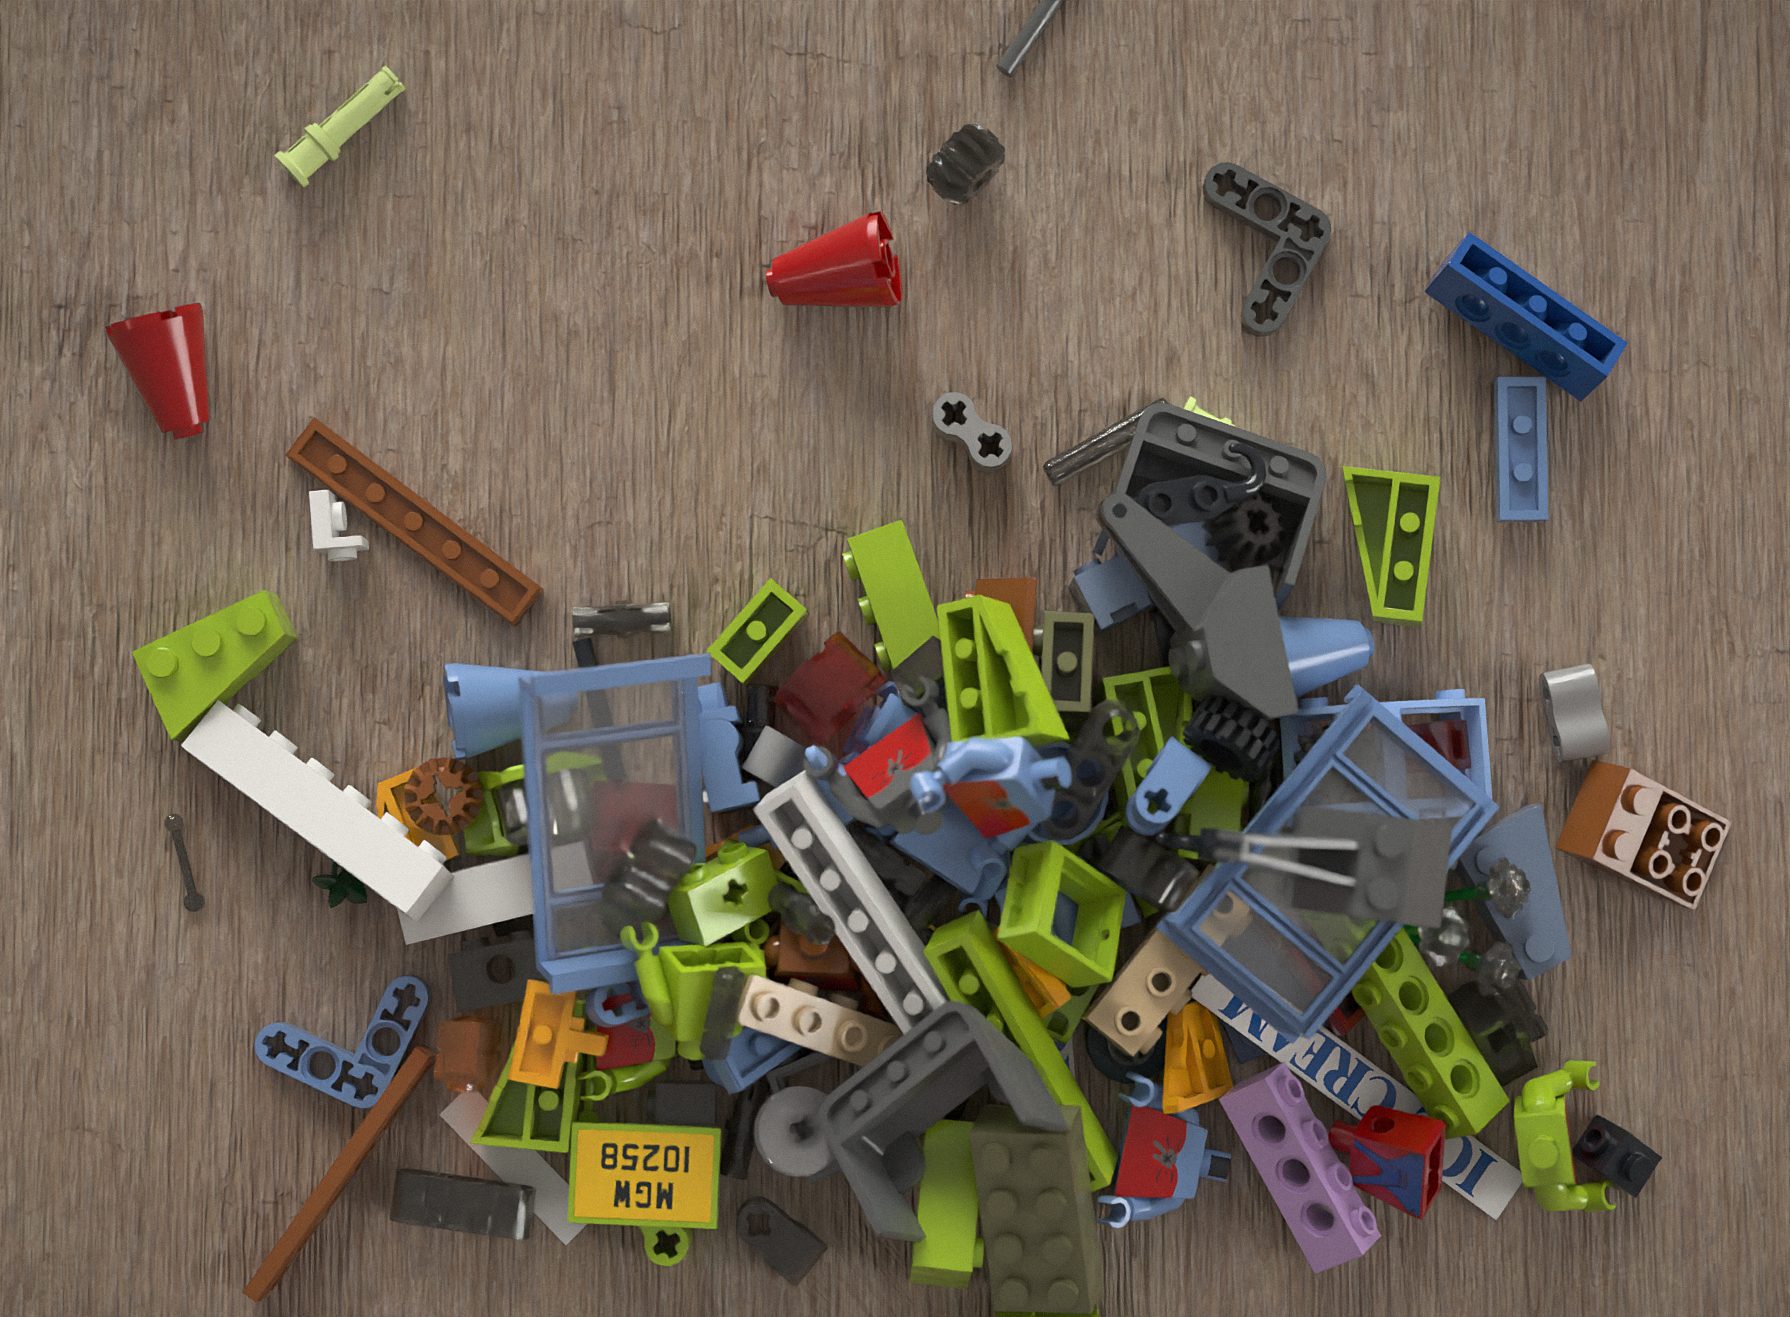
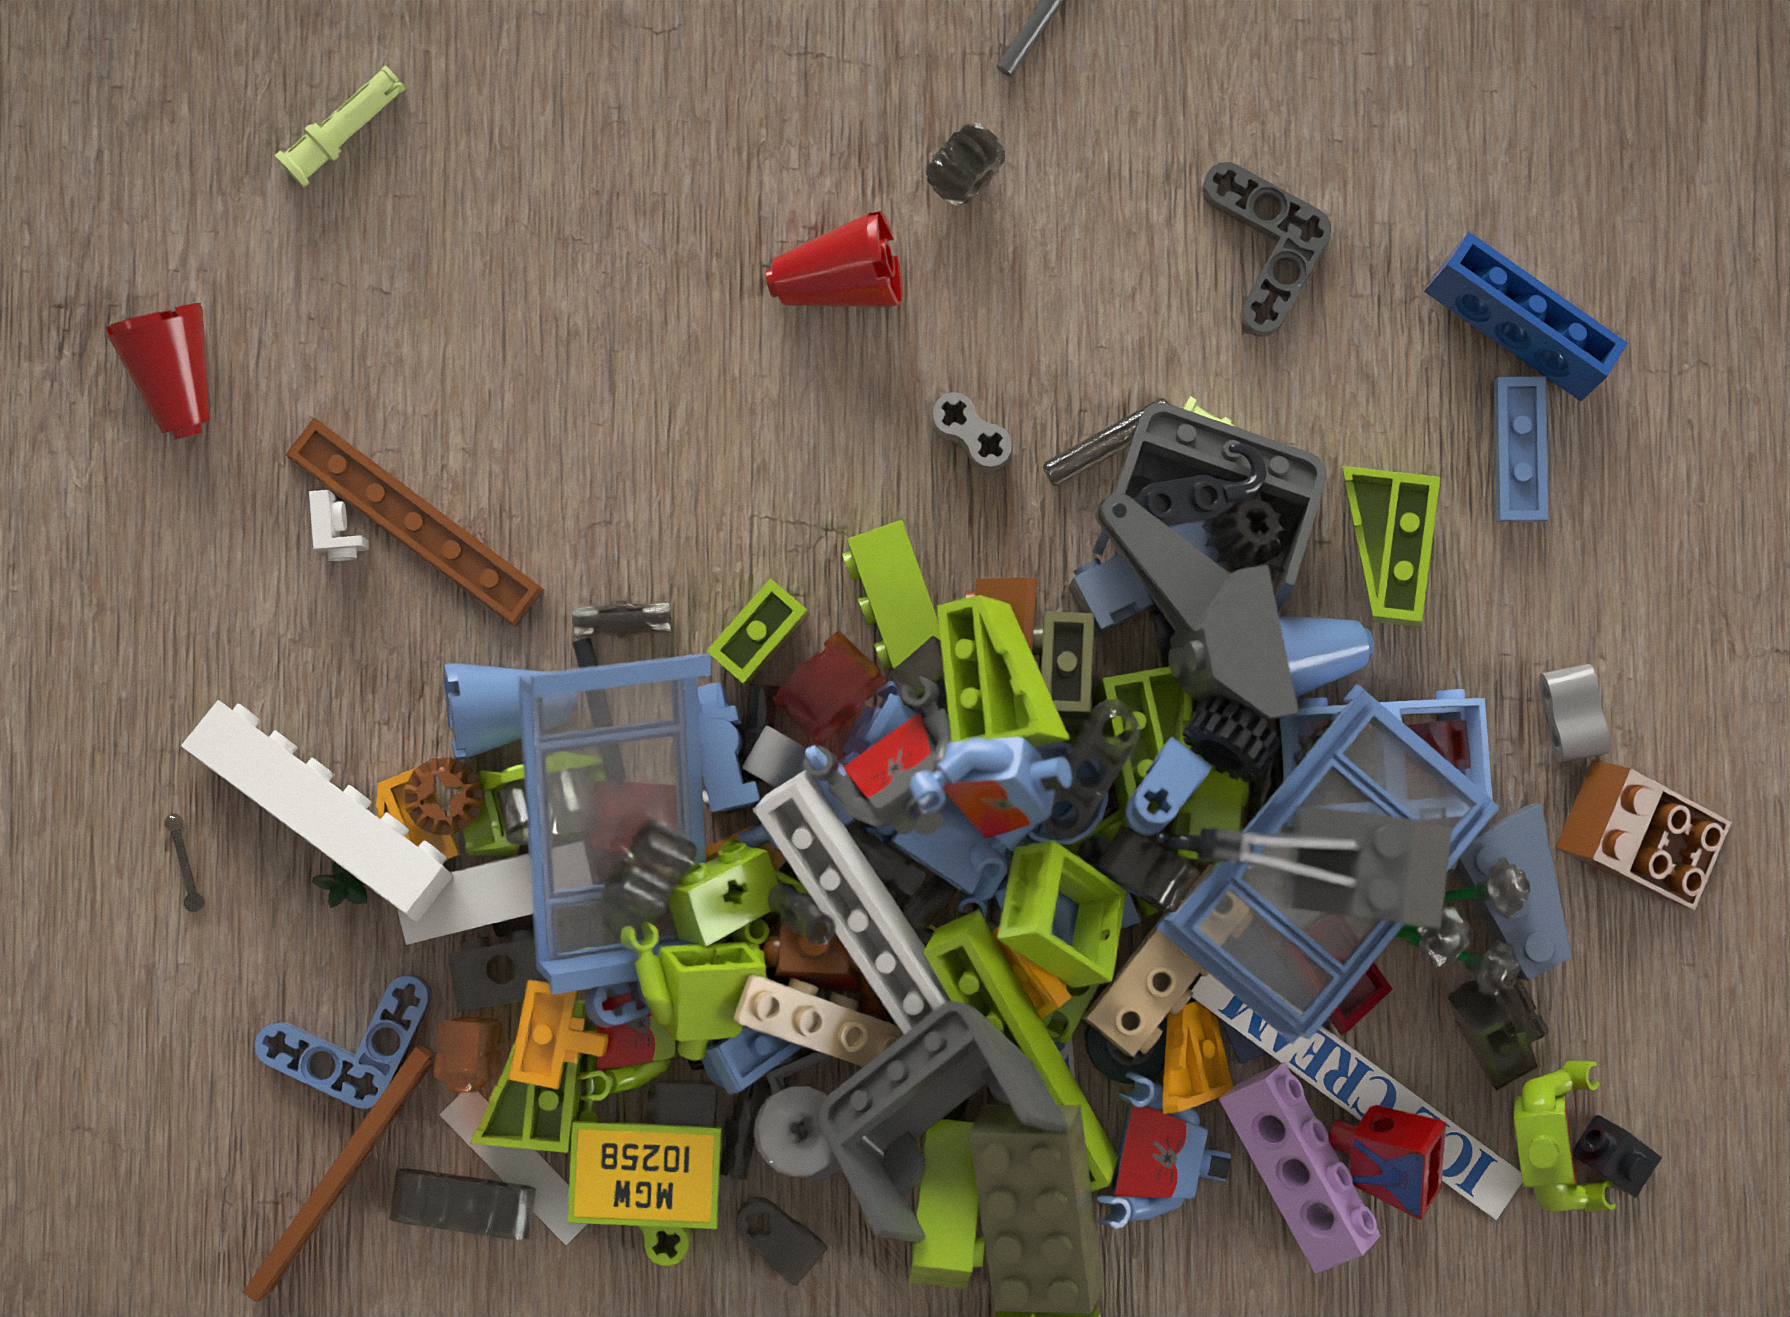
(212, 659): lime wedge -> none
(722, 1013): clear smoke axle -> none
(1428, 1040): lime brick -> none

